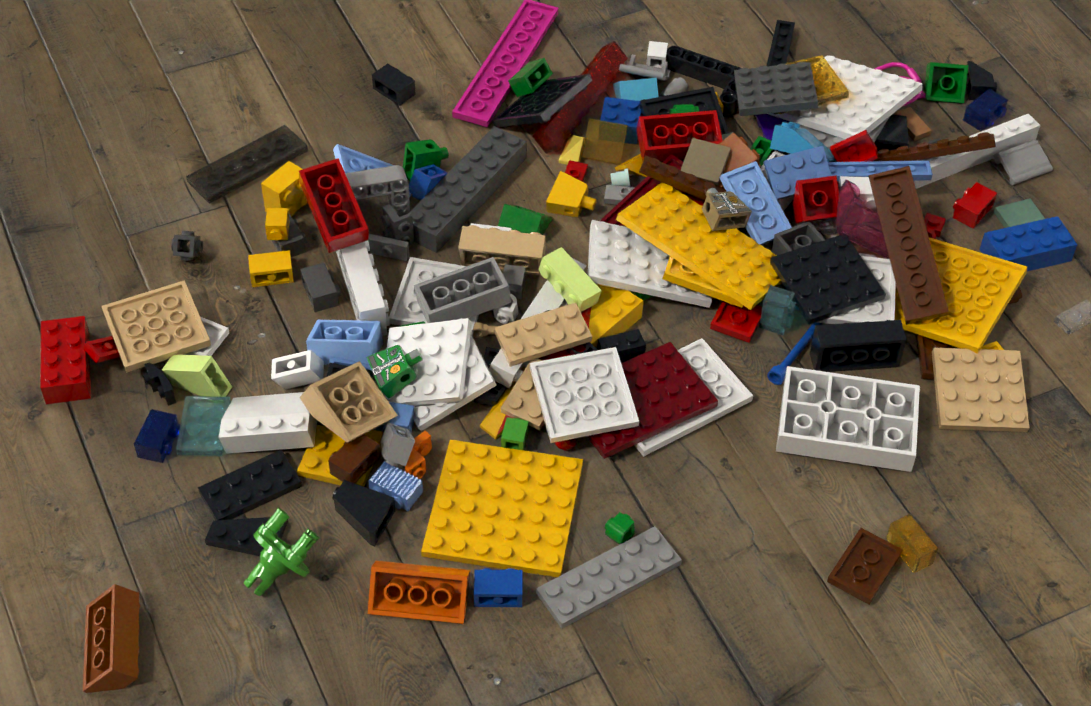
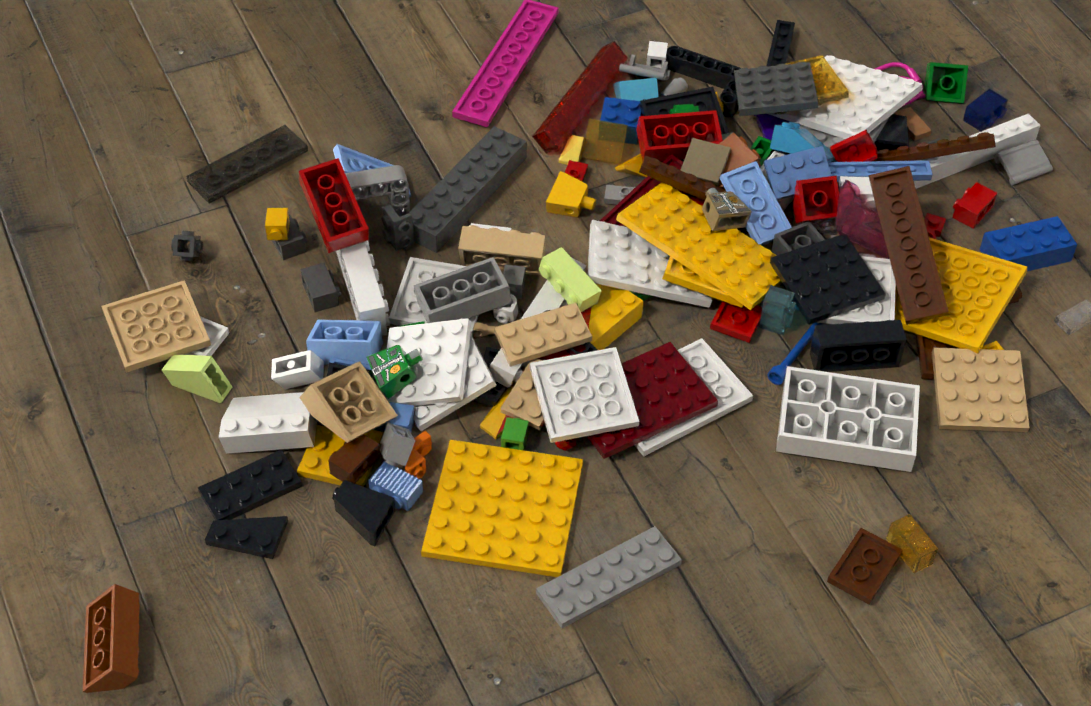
(64, 361): red brick -> none
(102, 349): red plate -> none
(157, 436): clear blue brick -> none
(159, 383): black slope -> none
(201, 426): clear light blue plate -> none
(270, 268): yellow brick -> none
(278, 555): bright green piece -> none
(284, 189): yellow brick -> none
(388, 247): light grey plate -> none
(393, 84): black brick -> none
(418, 591): orange slope -> none
(422, 154): green torso -> none
(424, 180): blue brick -> none
(498, 588): blue brick -> none
(524, 219): green slope -> none
(530, 77): green brick -> none
(542, 102): black plate -> none
(620, 528): green plate -> none
(621, 178): light aqua piece -> none
(628, 344): black brick -> none
(978, 81): black slope -> none
(1018, 213): sand green tile -> none

